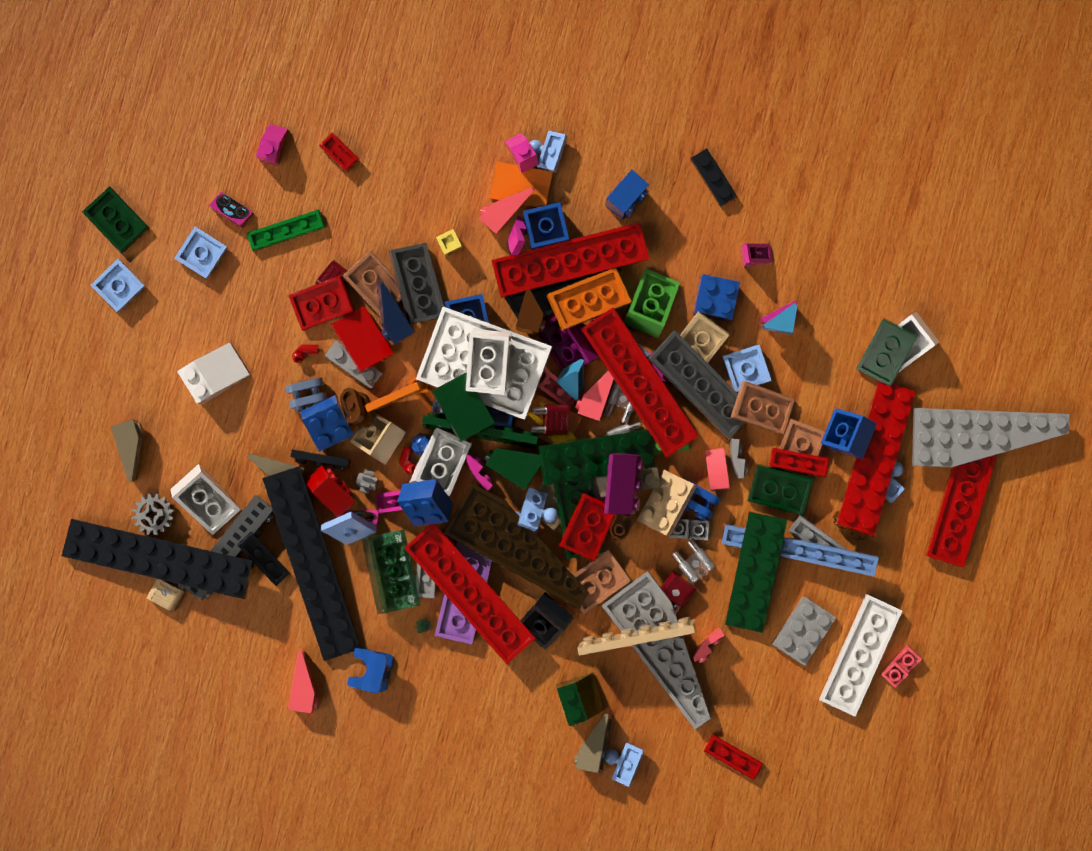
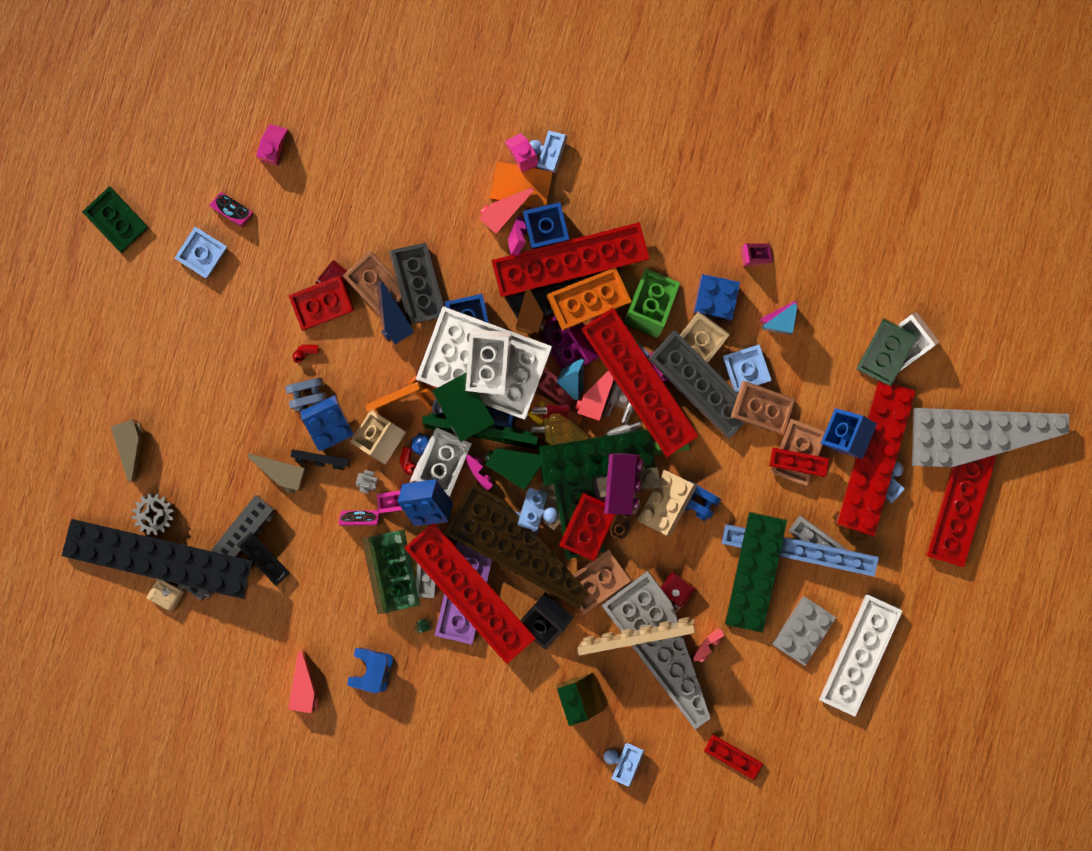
(118, 286): light blue plate -> none
(204, 499): white slope -> none
(213, 373): white slope -> none
(285, 230): green tile -> none
(311, 563): black plate -> none
(330, 490): red brick -> none
(339, 152): red plate -> none
(339, 356): light grey plate -> none
(348, 528): light blue plate -> none
(354, 408): reddish brown brick -> none
(362, 339): red tile -> none
(448, 242): light yellow panel -> none
(562, 430): none -> clear yellow slope
(594, 749): dark tan slope -> none
(626, 195): blue brick -> none
(691, 529): light grey slope -> none
(696, 565): clear piece -> none
(713, 177): black plate -> none
(717, 469): coral slope -> none
(738, 465): light grey slope -> none
(780, 489): dark green tile -> none
(901, 666): coral slope -> none

